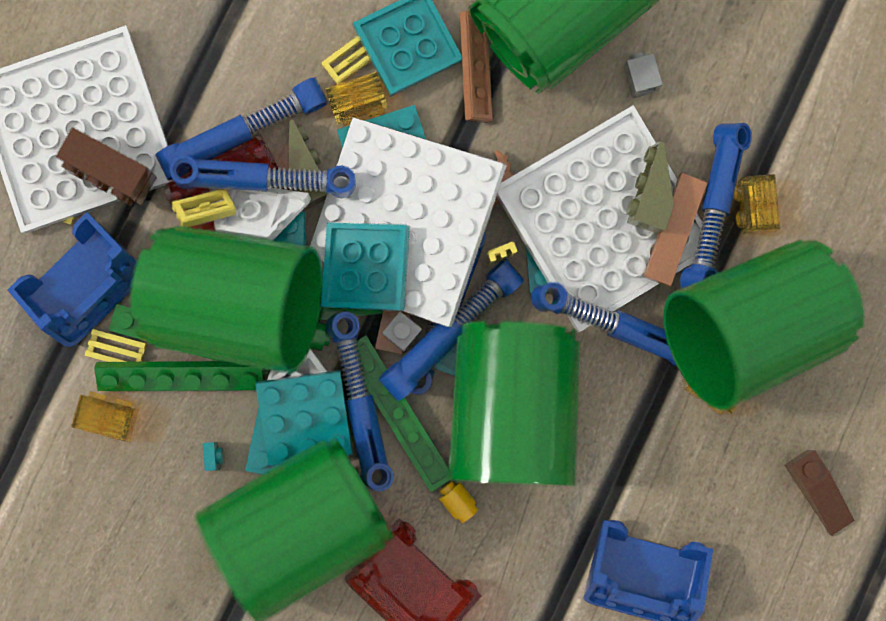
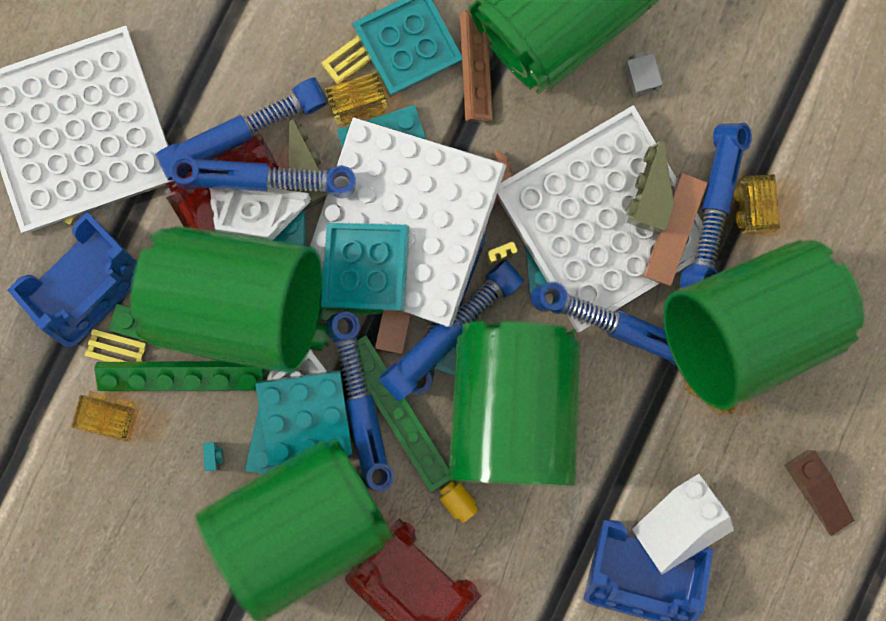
(105, 168): reddish brown piece -> none
(205, 212): light yellow tile -> none
(402, 331): light grey brick -> none
(683, 524): none -> white slope

